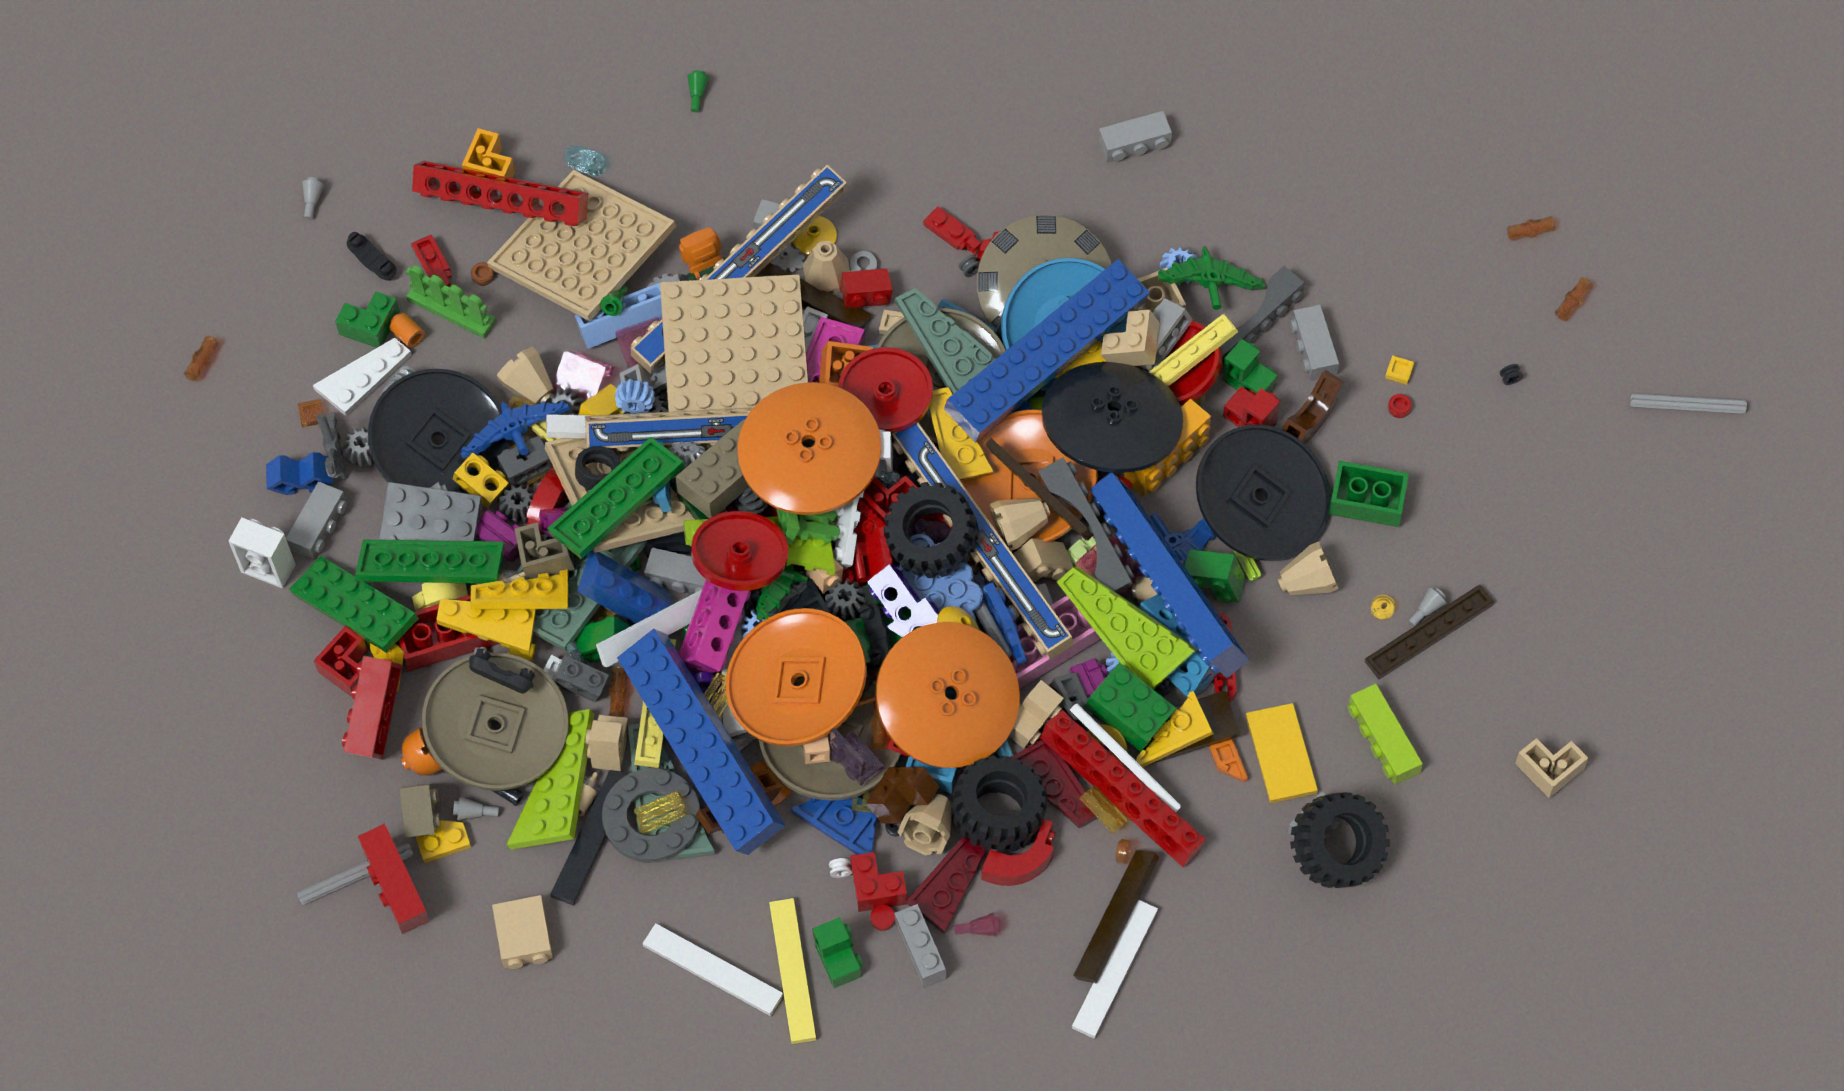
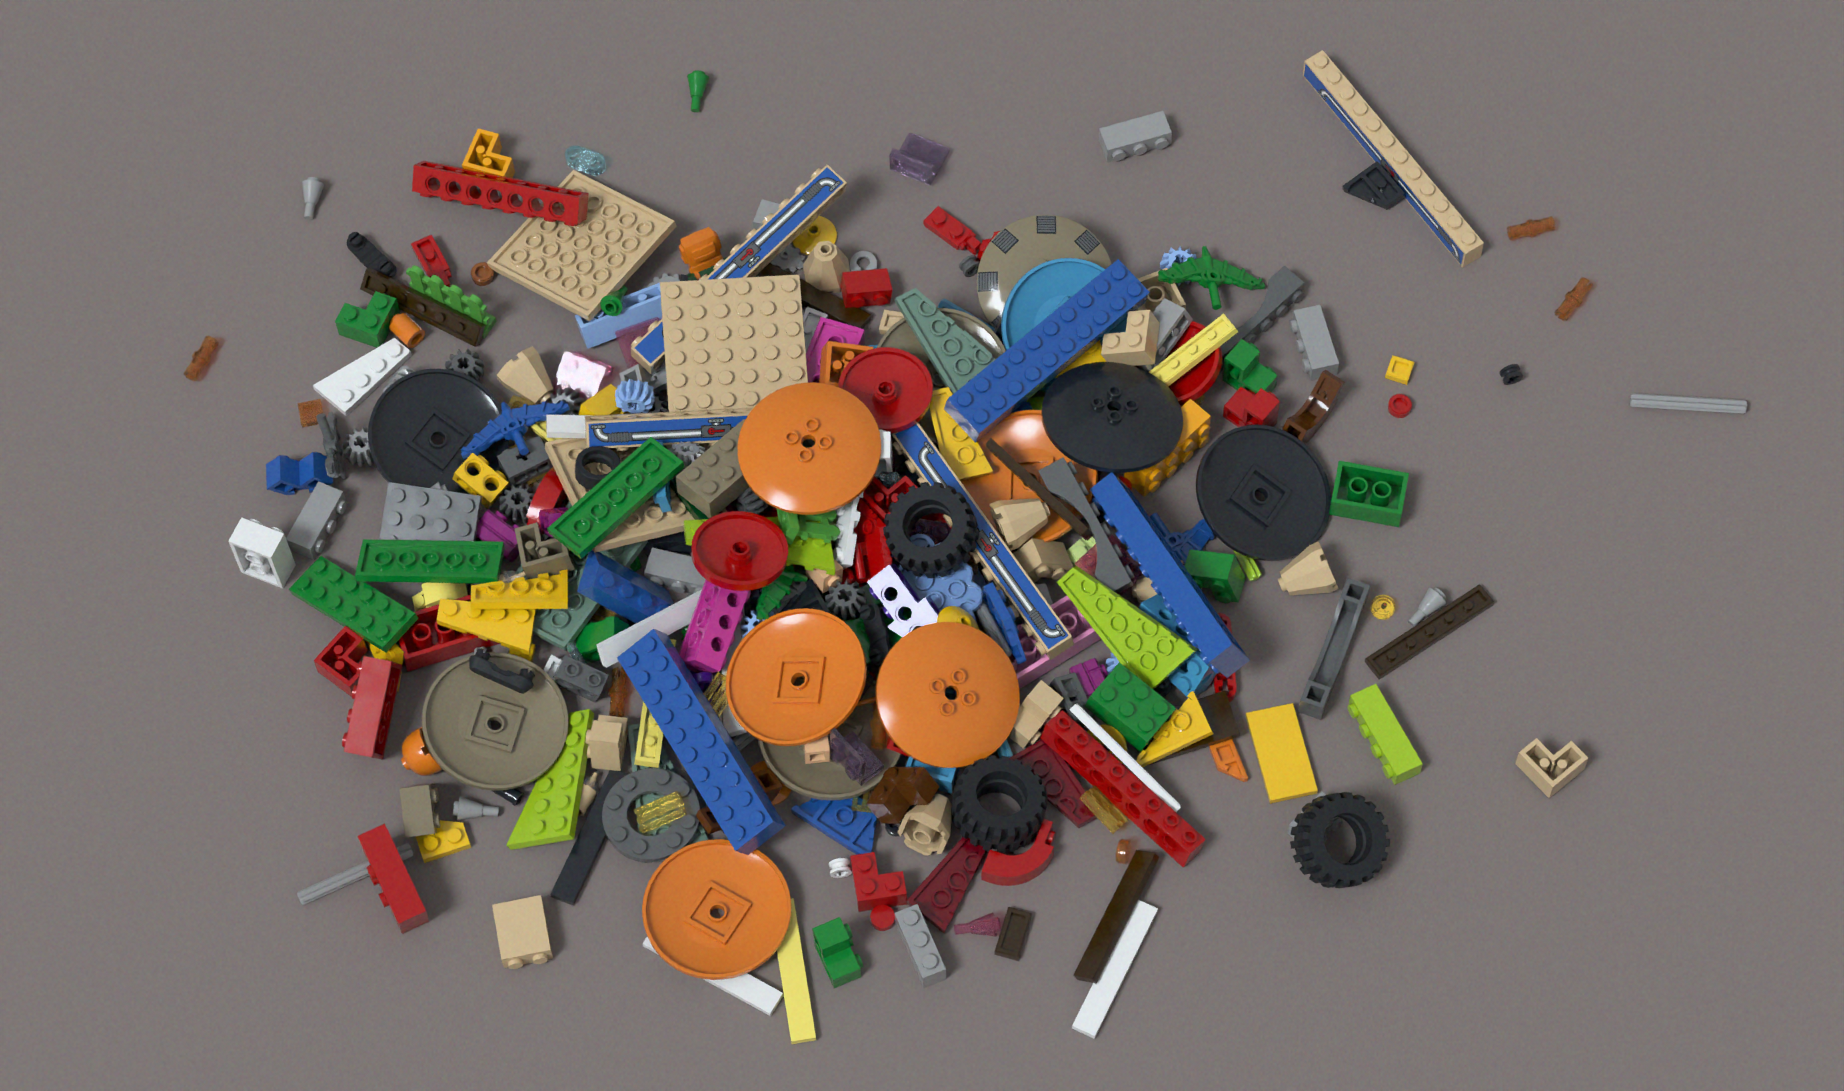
(424, 307): none -> dark brown tile
(467, 364): none -> dark grey gear
(710, 878): none -> orange dish
(918, 158): none -> clear purple bracket
(1013, 933): none -> dark brown tile
(1334, 649): none -> dark grey arch
(1375, 187): none -> black wing
(1394, 158): none -> tan brick

